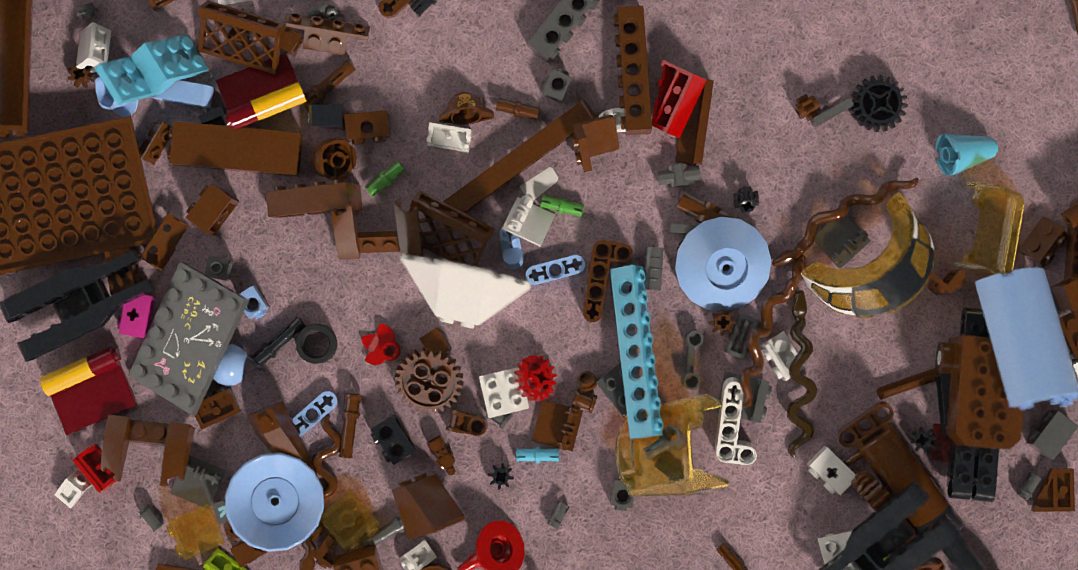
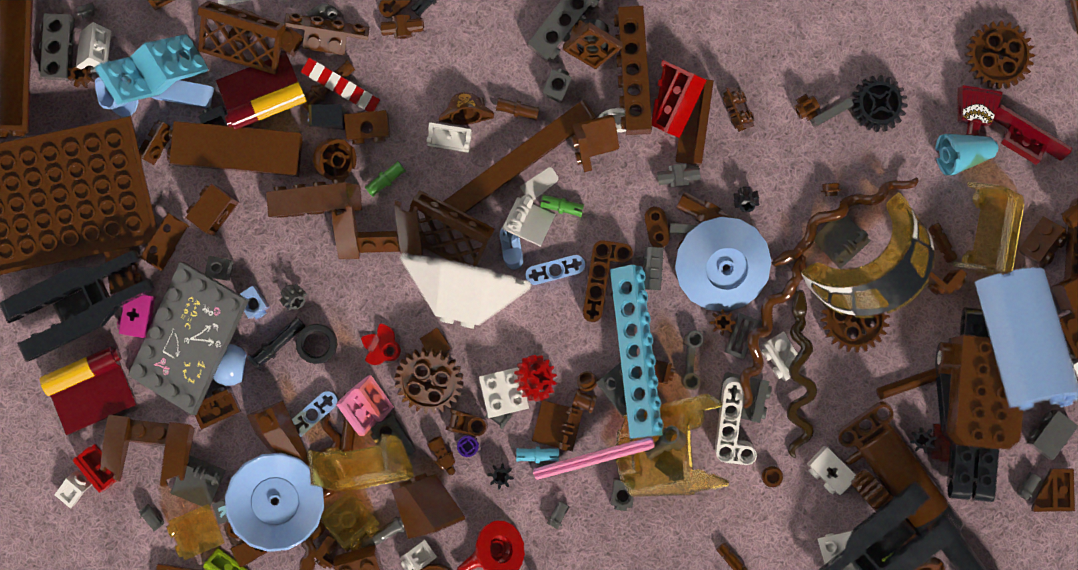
(64, 54): none -> dark grey brick
(292, 297): none -> dark grey gear
(340, 85): none -> sticker
(360, 467): none -> clear yellow windscreen
(365, 405): none -> bright pink slope
(402, 26): none -> reddish brown axle
(468, 446): none -> dark purple wheel
(594, 41): none -> reddish brown piece
(594, 458): none -> bright pink axle
(656, 227): none -> reddish brown plate
(664, 371): none -> reddish brown bracket
(744, 117): none -> reddish brown hinge
(772, 476): none -> reddish brown plate
(831, 189): none -> reddish brown plate
(838, 330): none -> reddish brown gear
(942, 242): none -> reddish brown axle
(976, 107): none -> dark red torso
(995, 73): none -> reddish brown gear
(1028, 138): none -> dark red bracket

